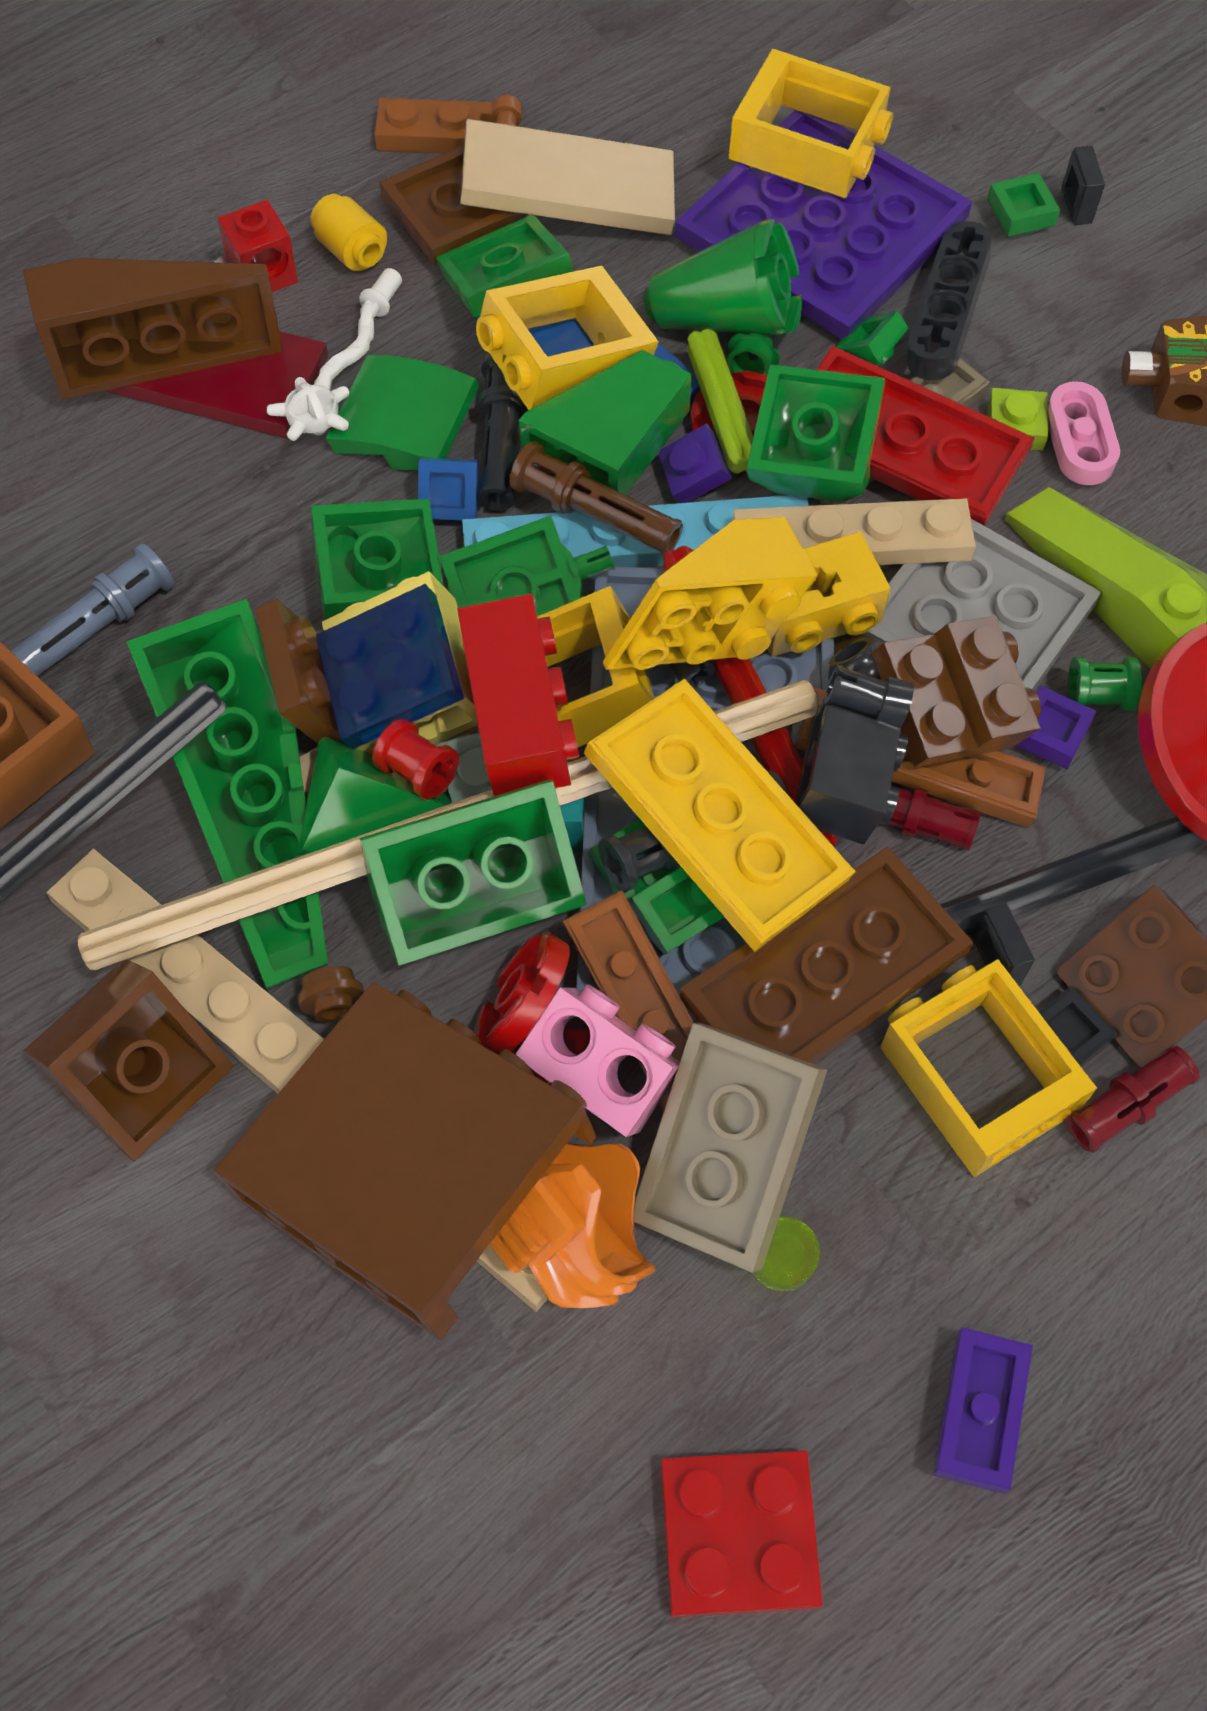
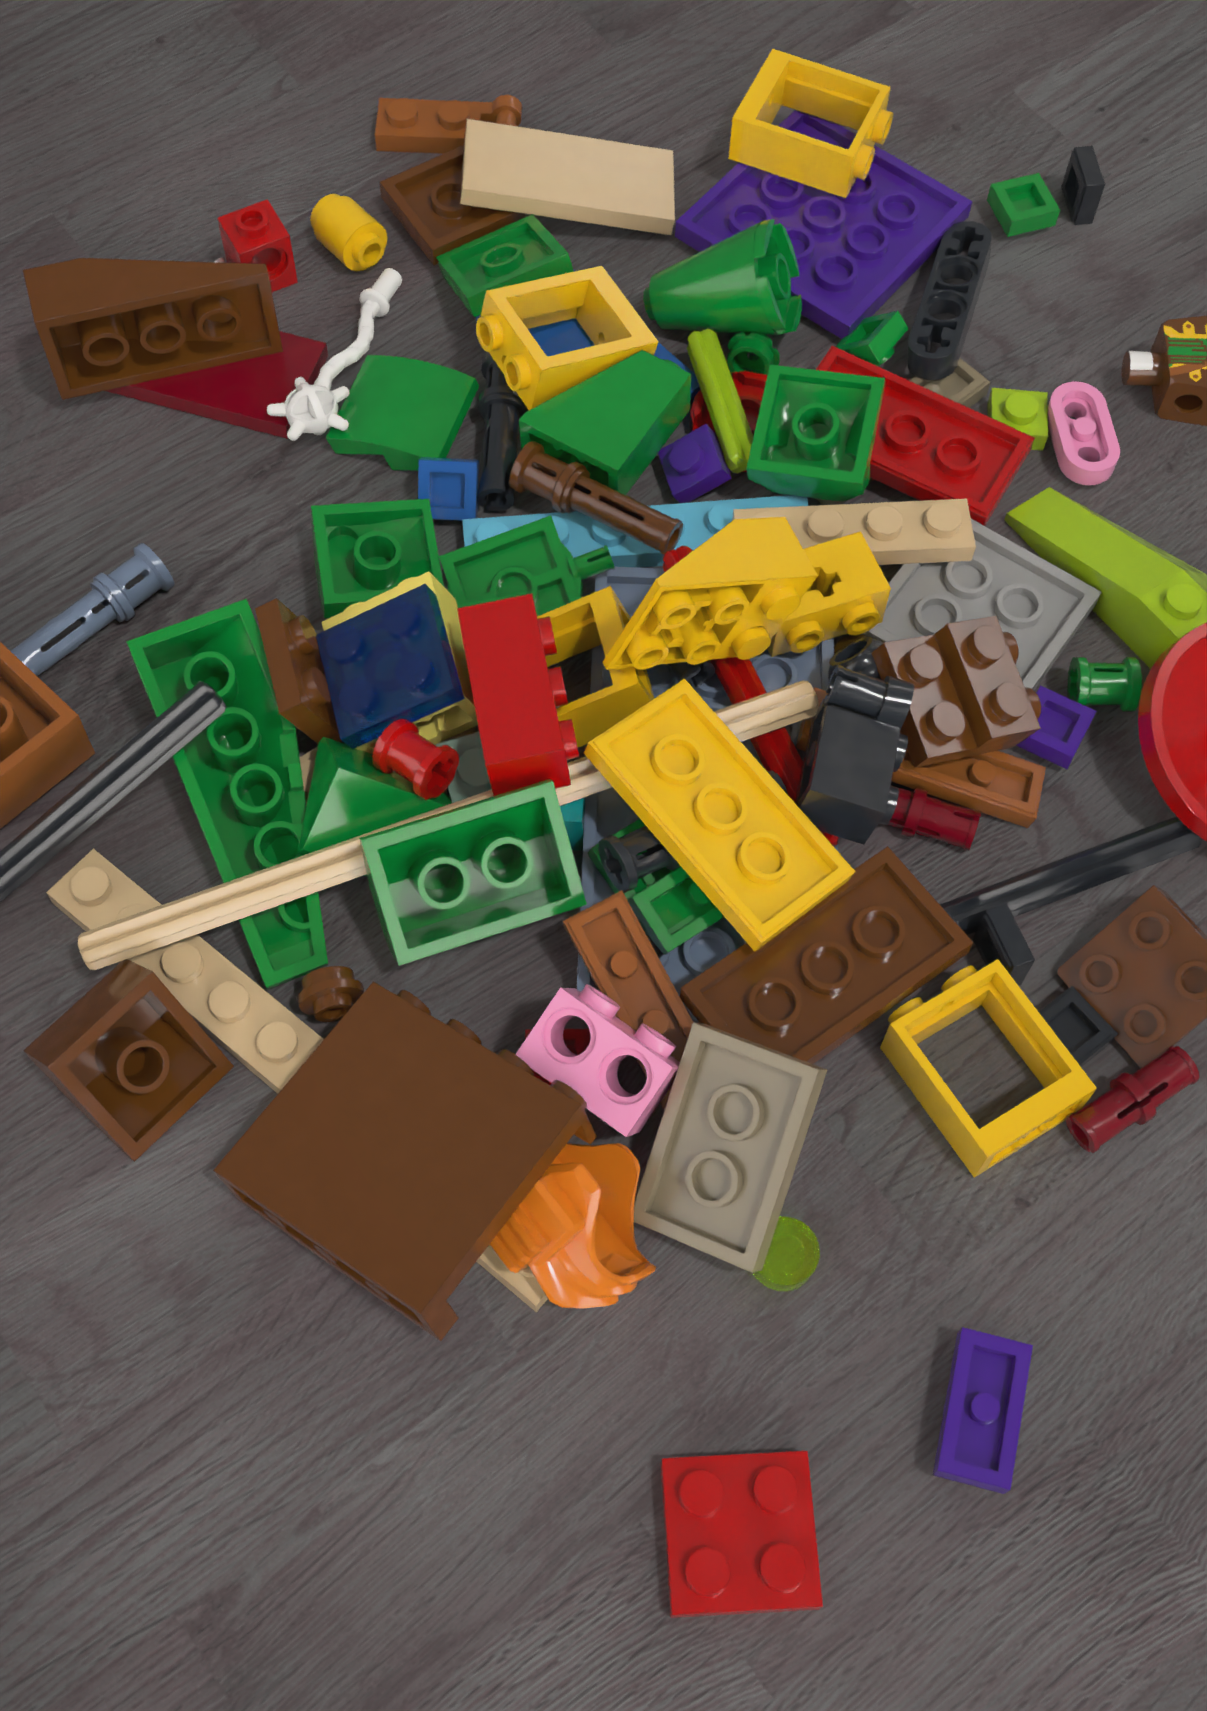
(524, 993): red tile -> none

